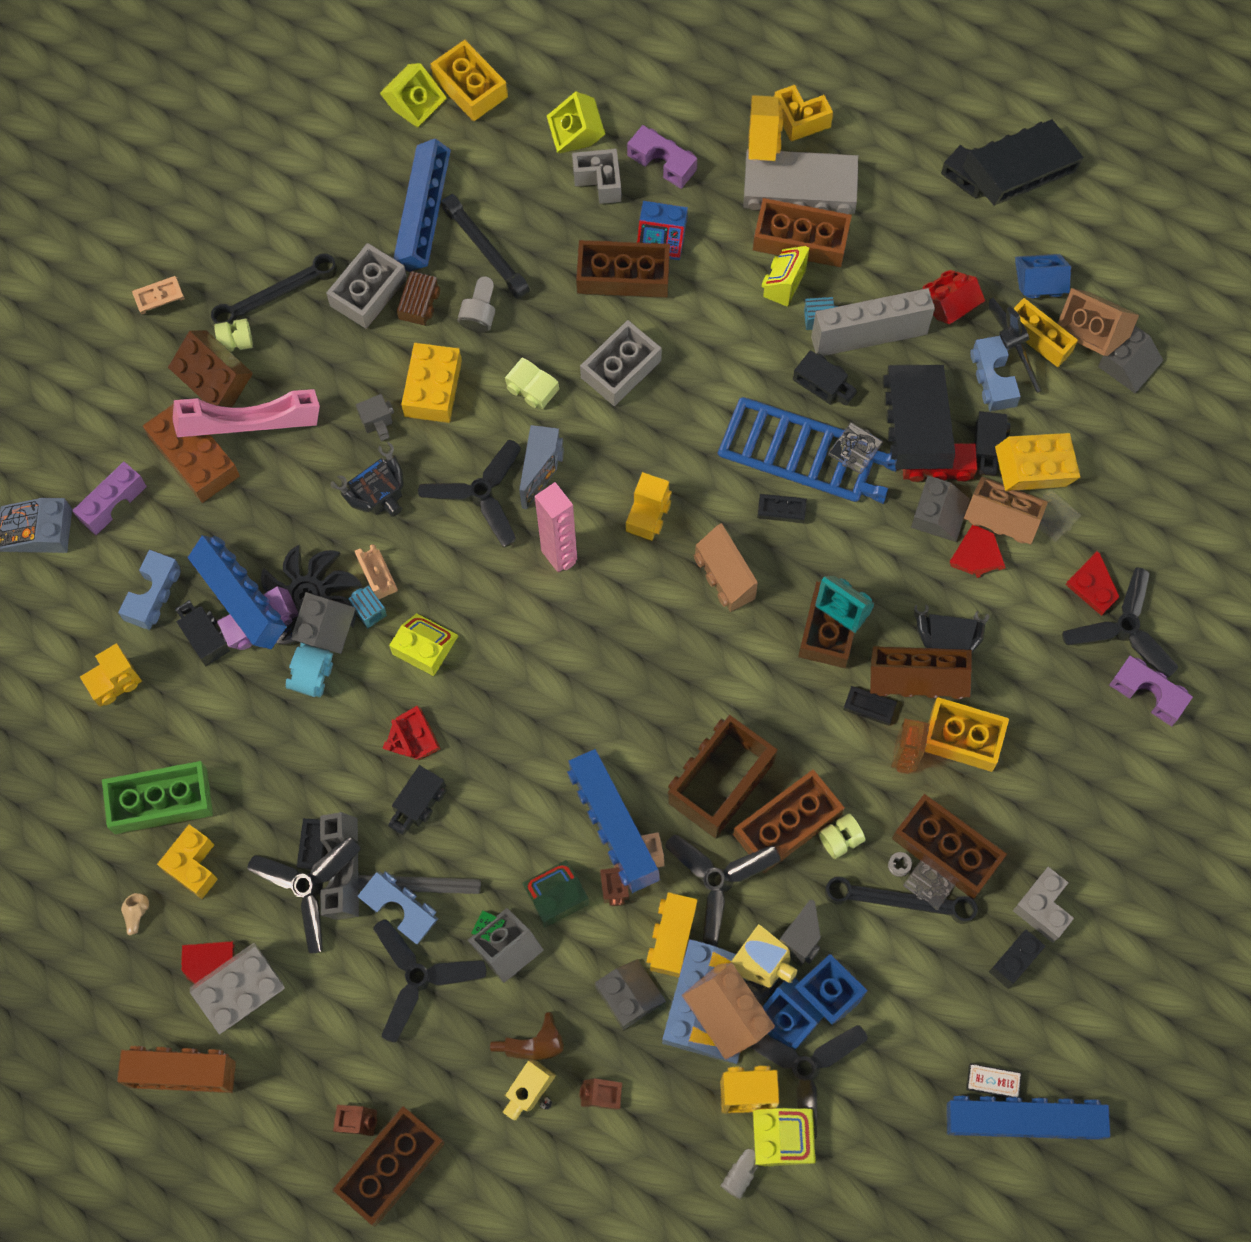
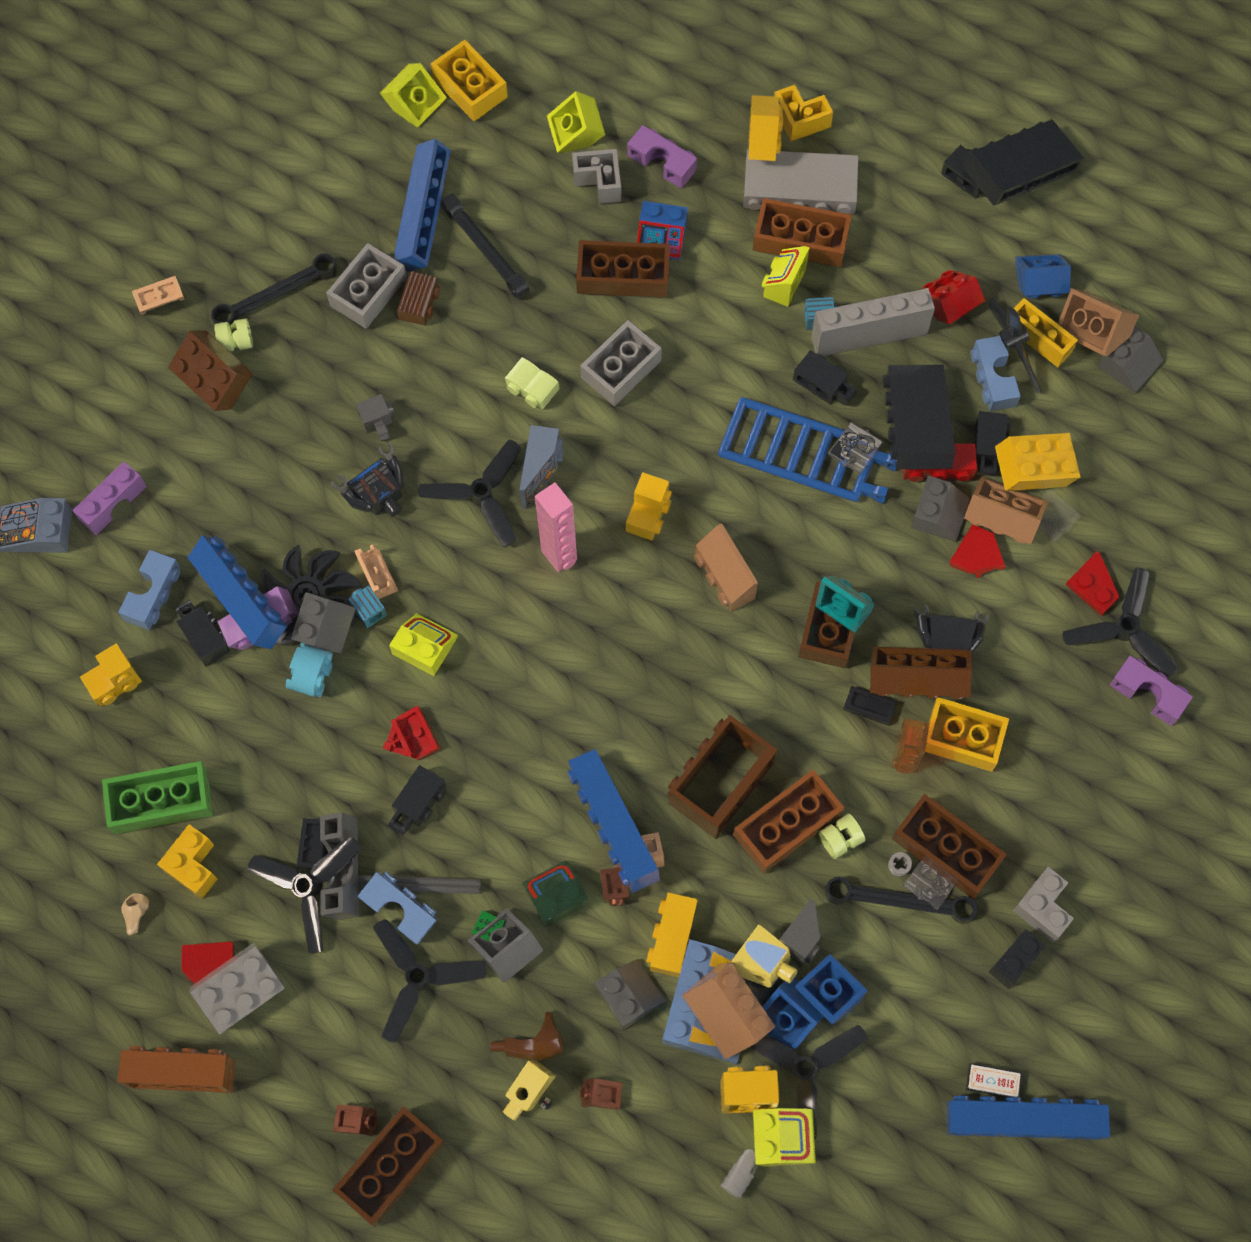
(194, 458): dark orange brick -> none
(197, 417): bright pink arch -> none
(431, 382): yellow brick -> none
(477, 313): light grey piece -> none
(735, 872): black piece -> none
(782, 508): black plate -> none

